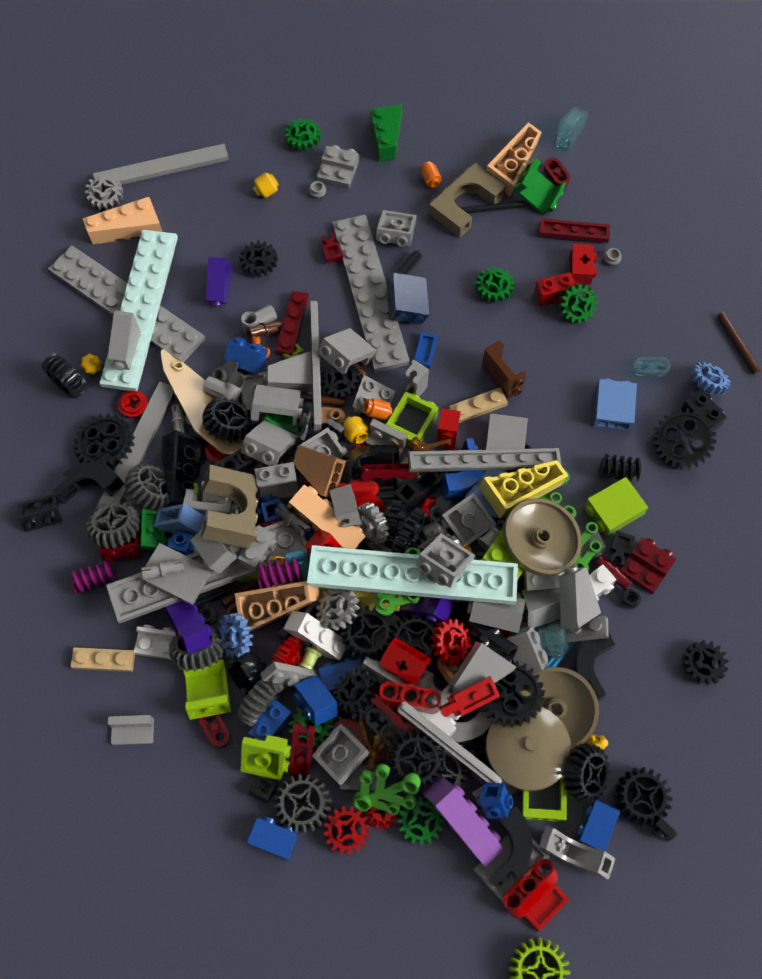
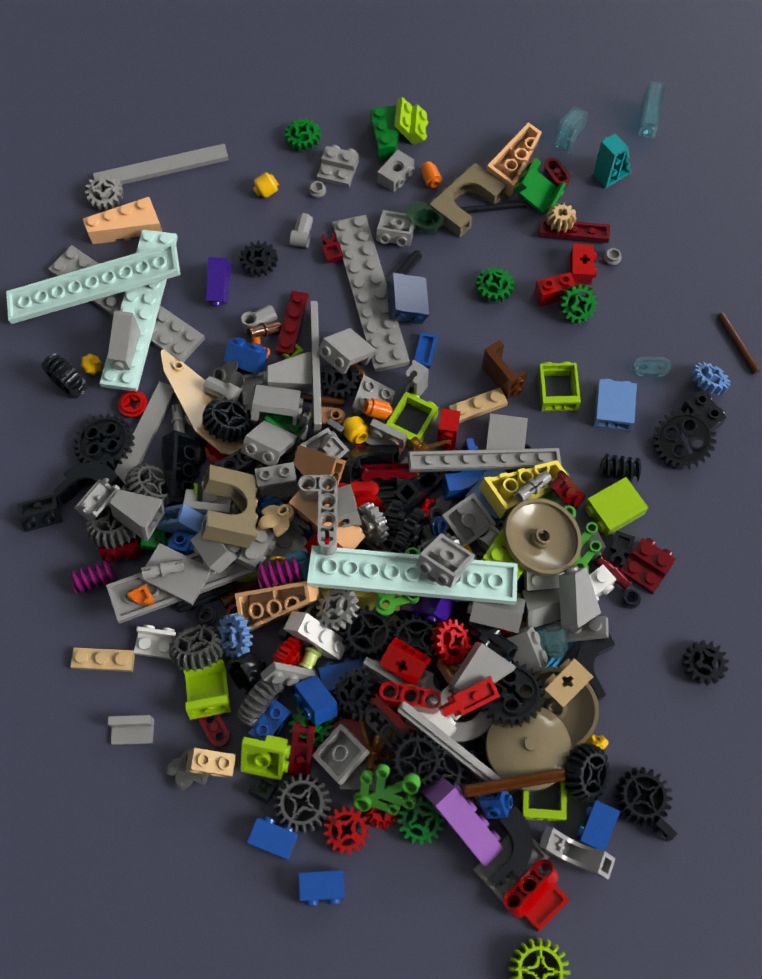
(92, 283): none -> light aqua plate
(96, 499): none -> light grey hinge
(137, 512): none -> light grey slope
(141, 596): none -> orange tile
(184, 779): none -> dark grey plate
(189, 626): dark purple brick -> none
(210, 763): none -> tan brick
(277, 518): none -> tan plate
(301, 234): none -> light grey piece
(321, 886): none -> blue brick
(325, 514): none -> light grey beam
(333, 446): none -> light grey plate
(396, 171): none -> light grey brick
(411, 121): none -> lime plate
(424, 216): none -> clear green piece
(438, 525): none -> dark blue plate
(513, 783): none -> reddish brown axle
(533, 486): none -> light grey pin
(559, 403): none -> lime window
(561, 217): none -> tan gear
(567, 490): none -> dark red plate
(580, 678): none -> tan brick
(612, 161): none -> teal wedge
(651, 109): none -> clear light blue slope

